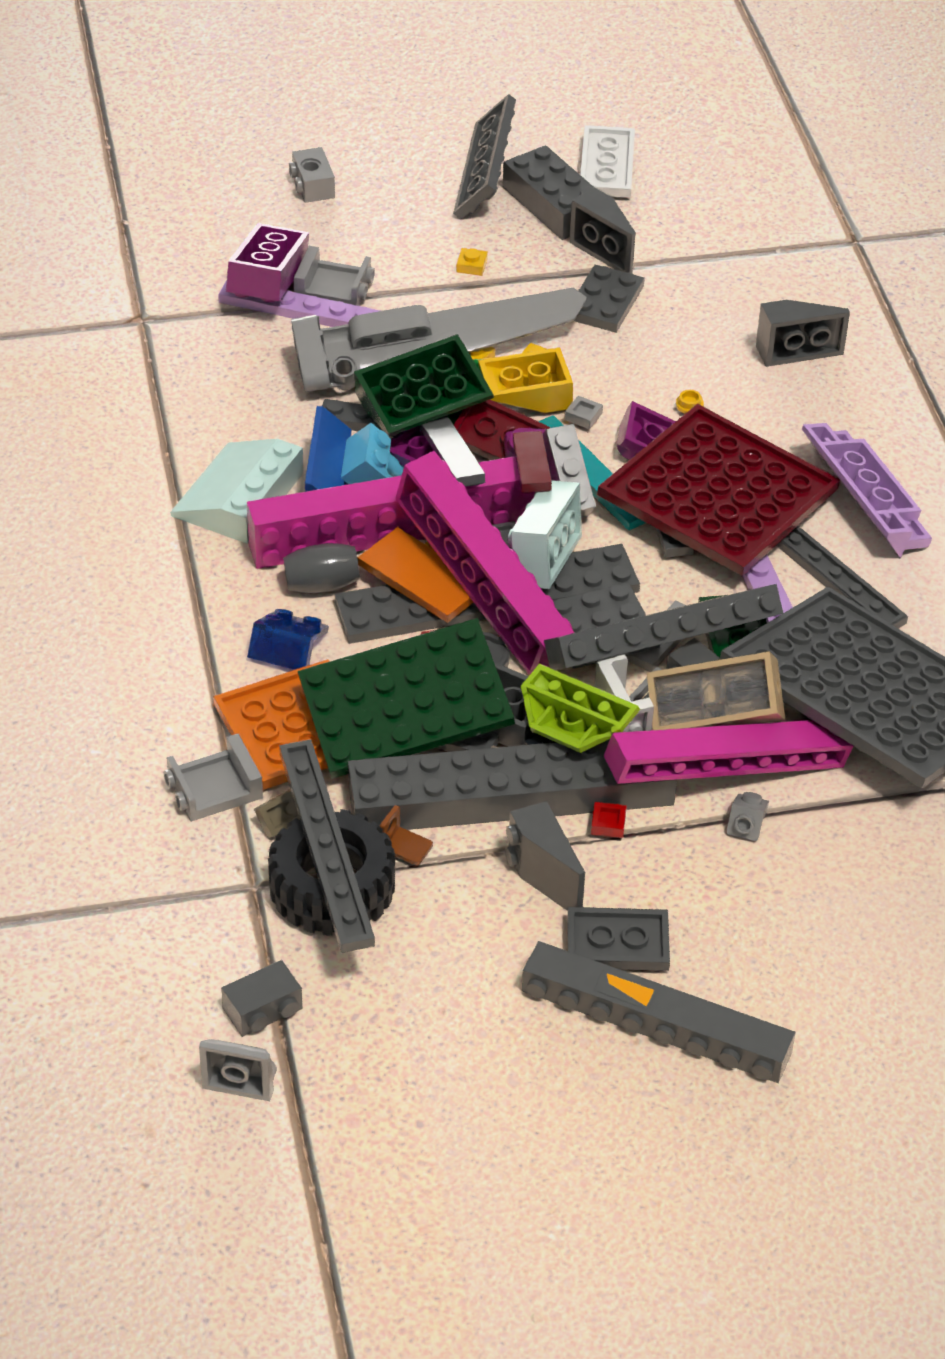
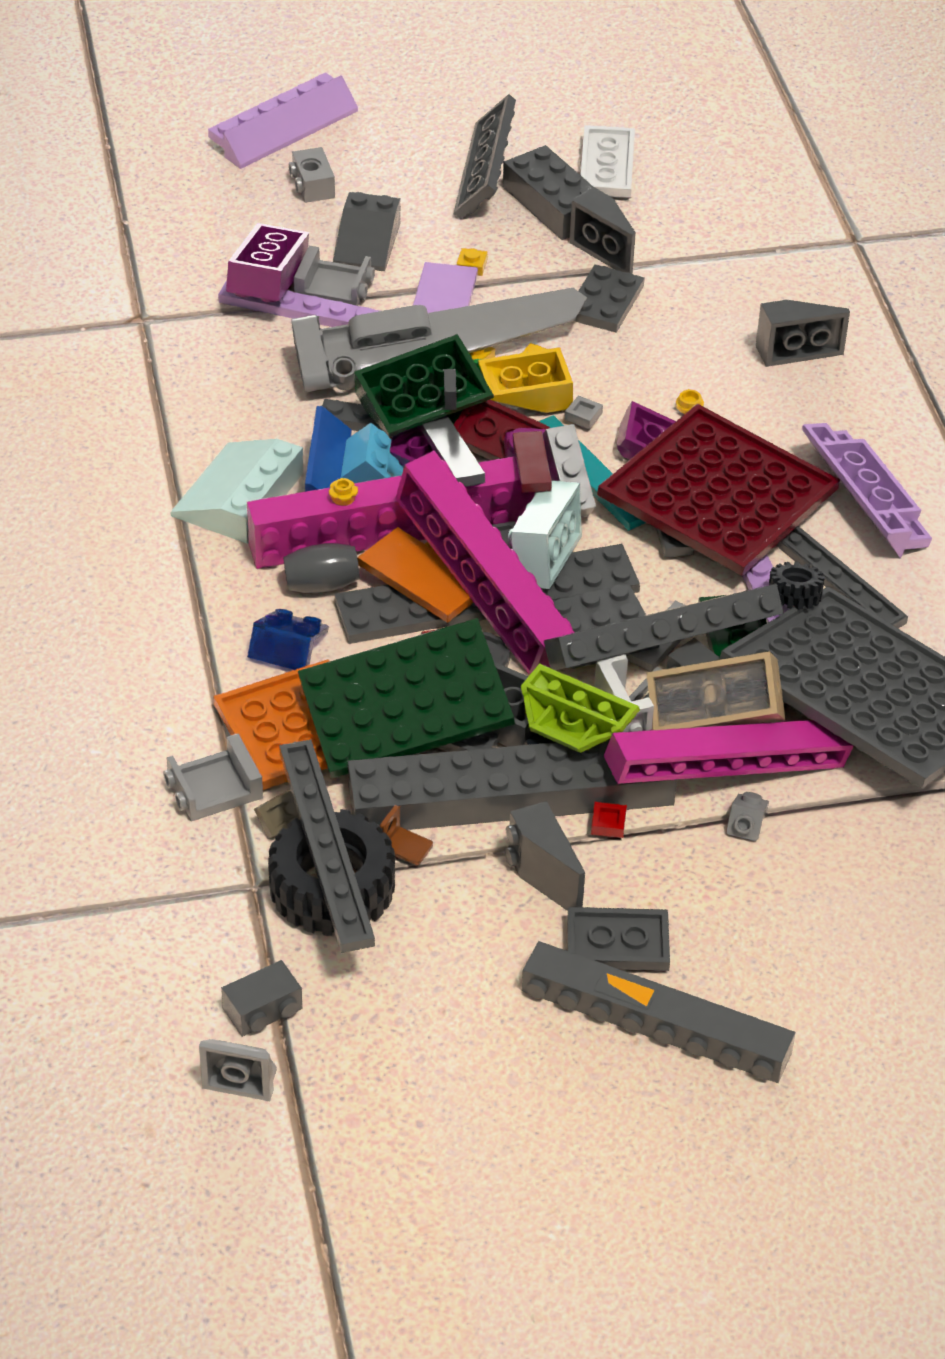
(284, 119): none -> lavender slope
(343, 491): none -> yellow plate
(368, 229): none -> dark grey slope
(445, 286): none -> lavender tile
(450, 389): none -> dark grey tile
(798, 584): none -> black tyre

